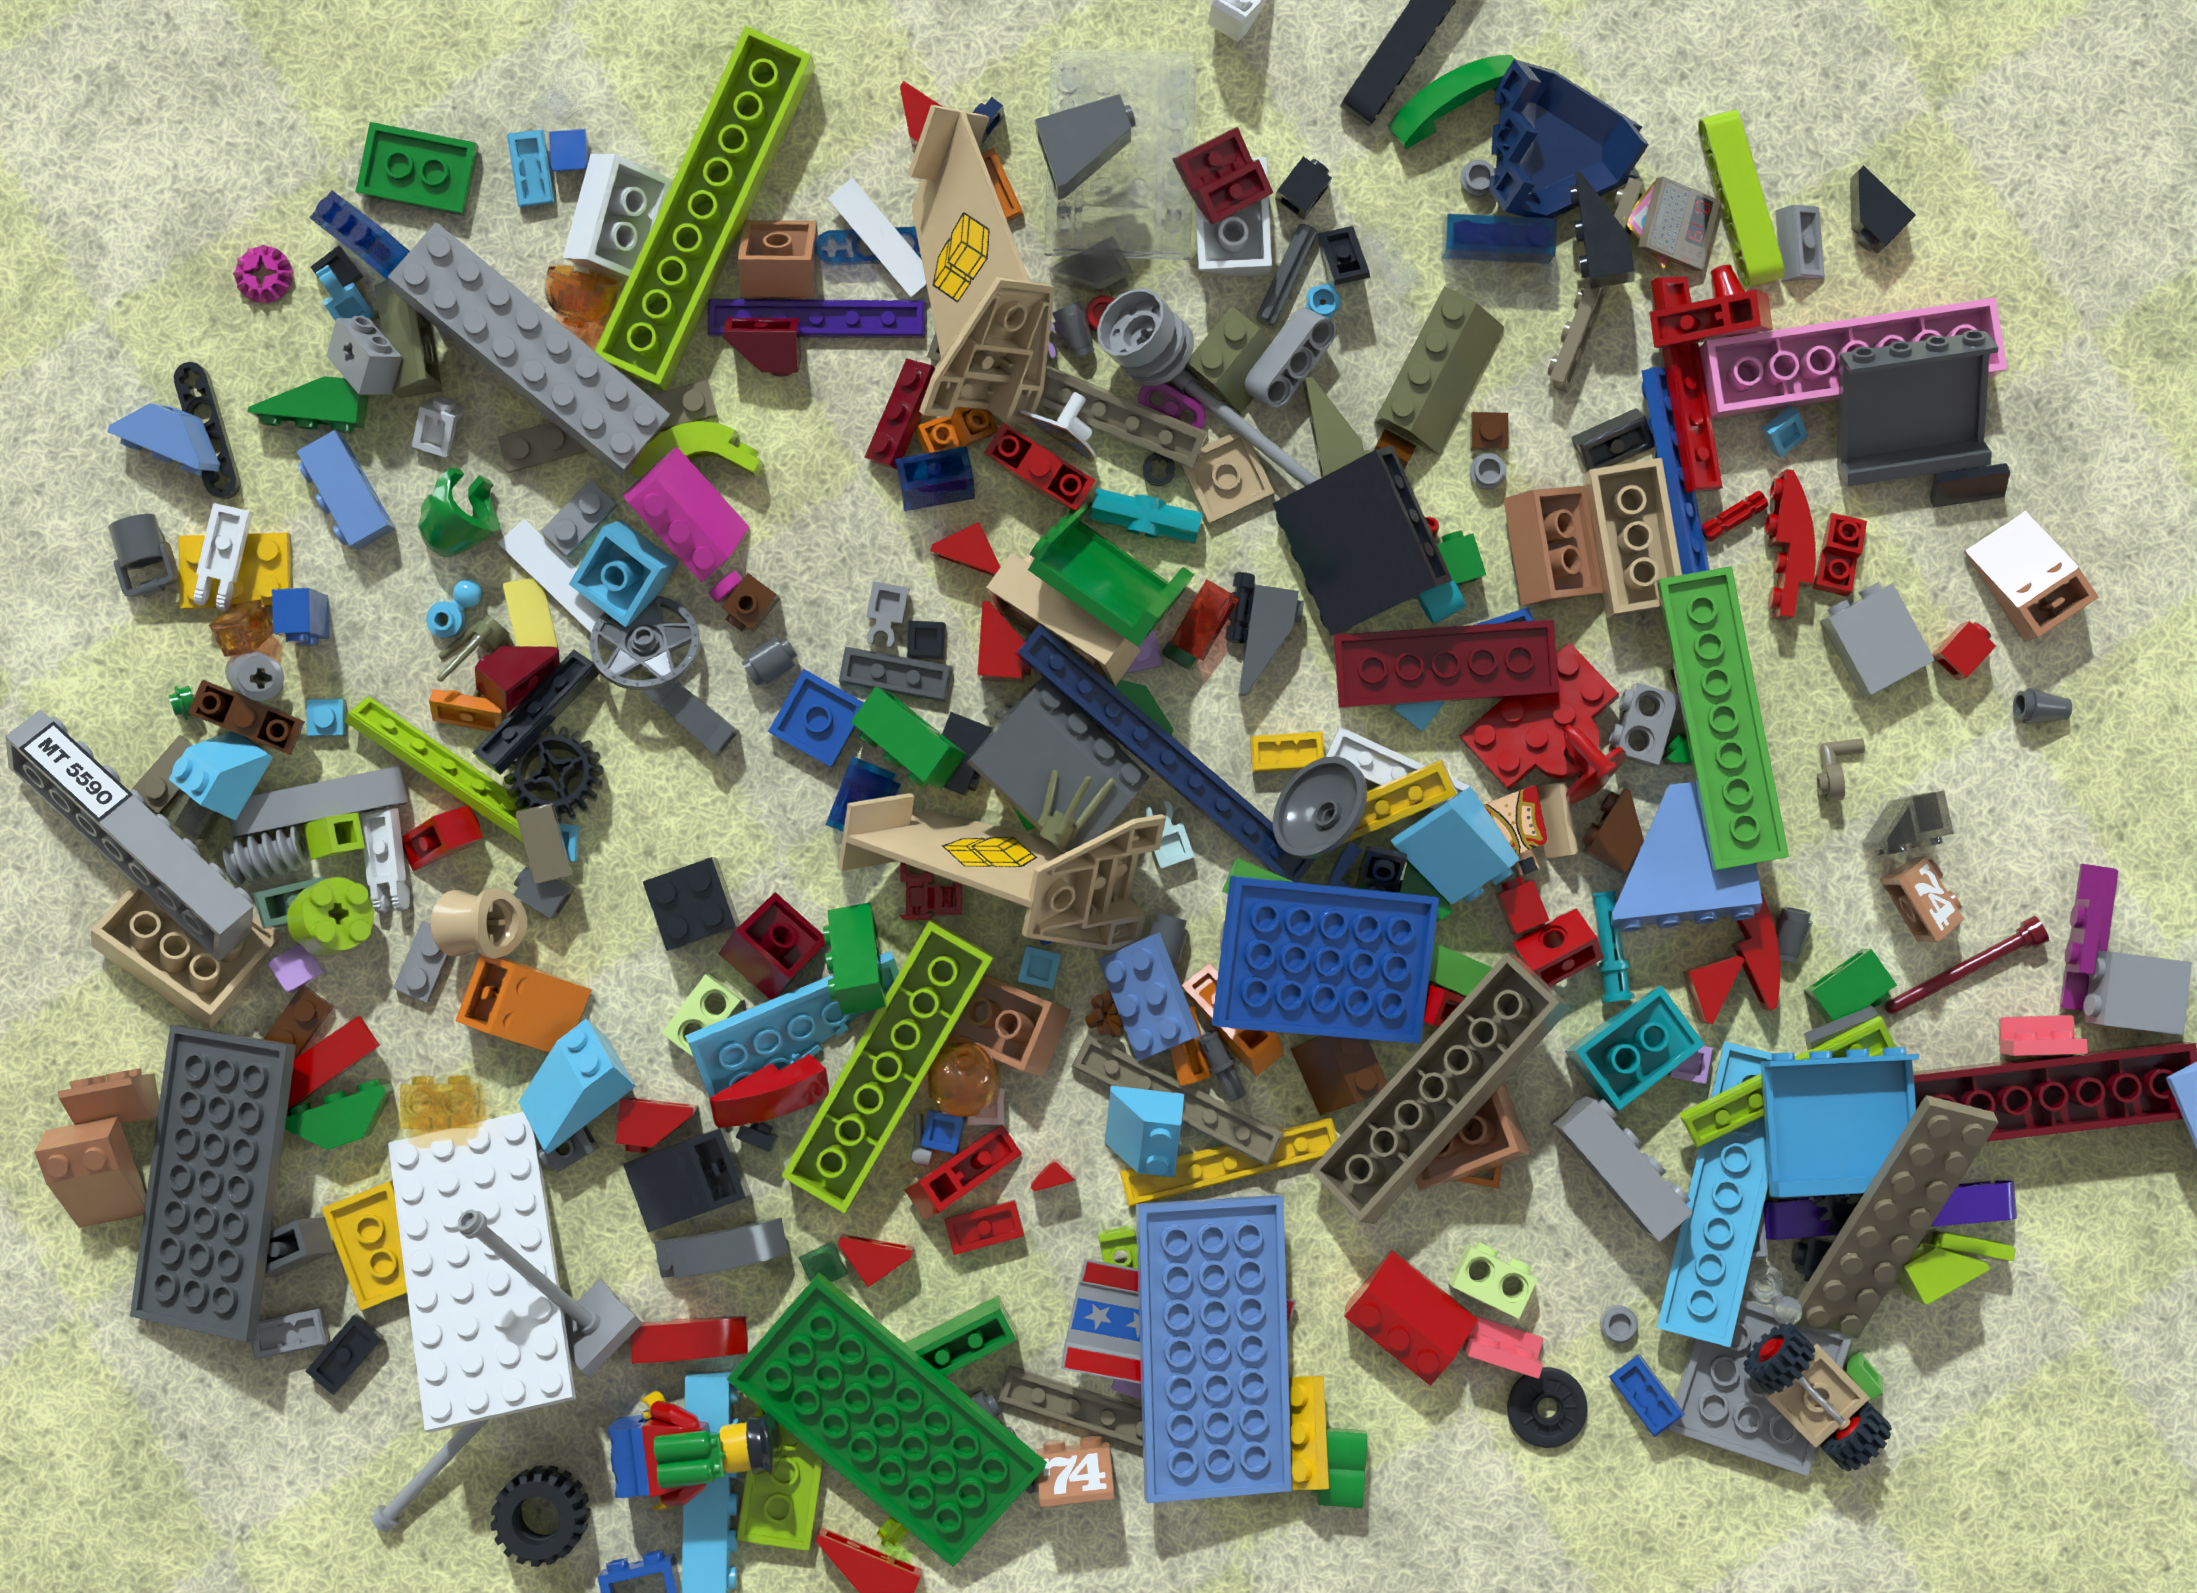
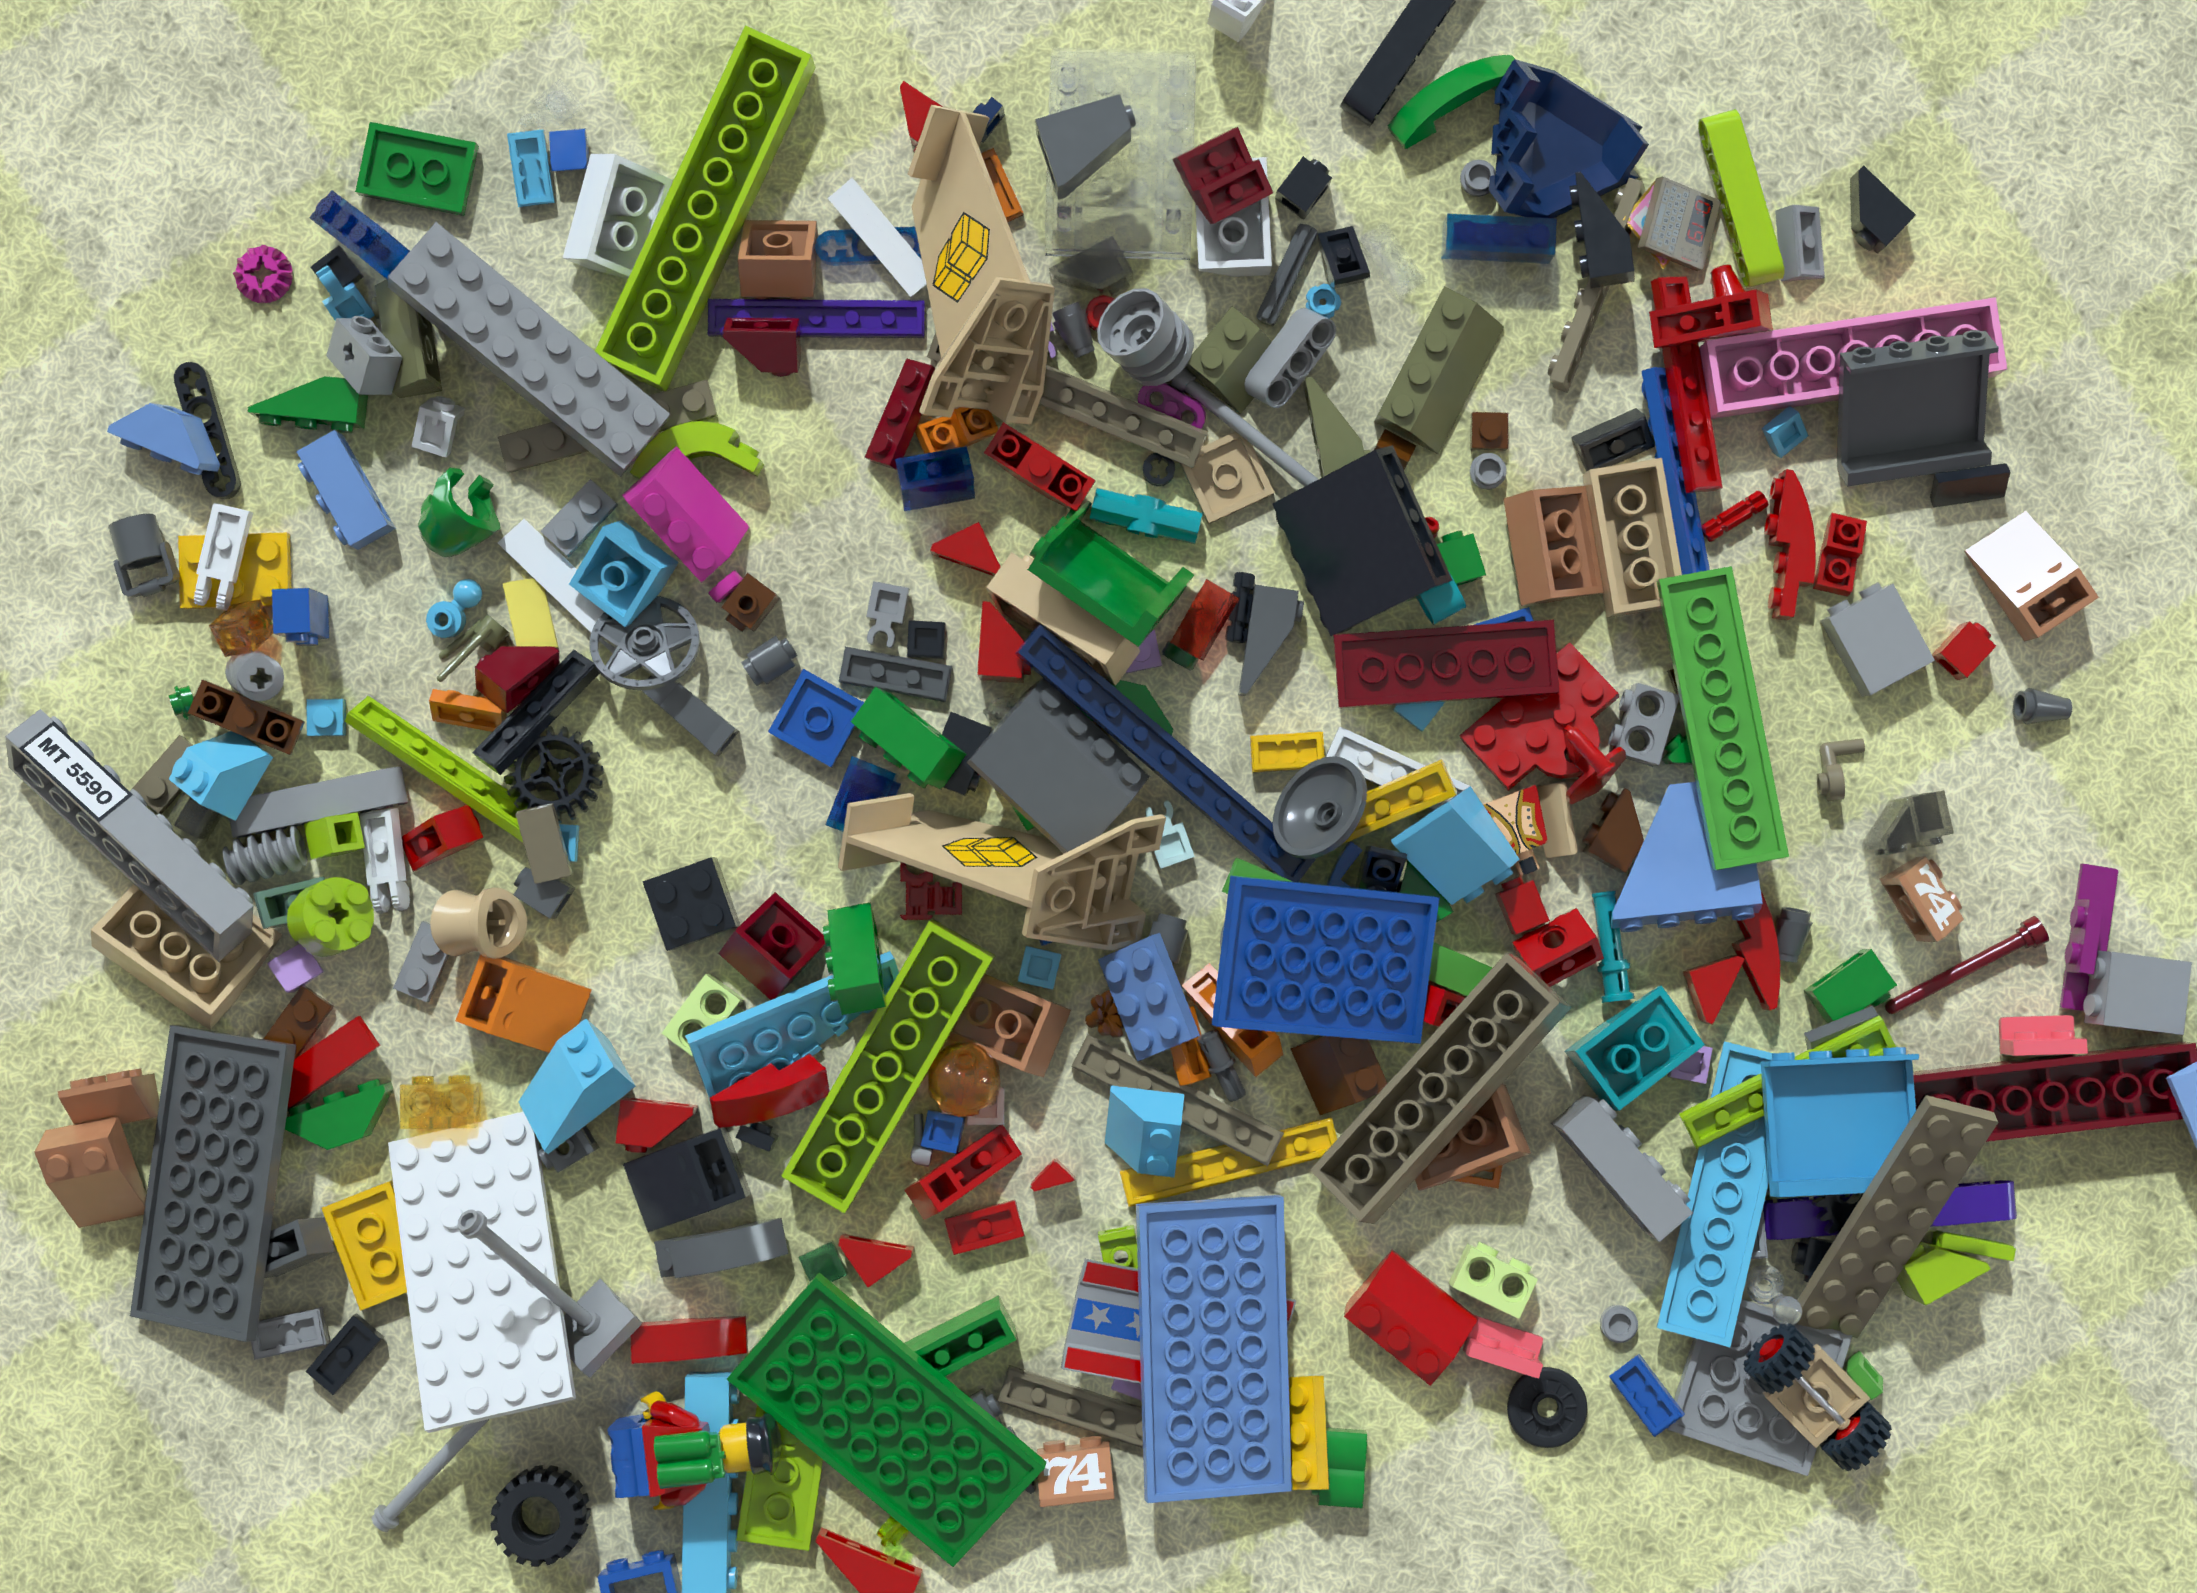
(579, 295): clear orange cylinder -> none
(1060, 826): olive plant -> none
(1068, 428): shield -> none

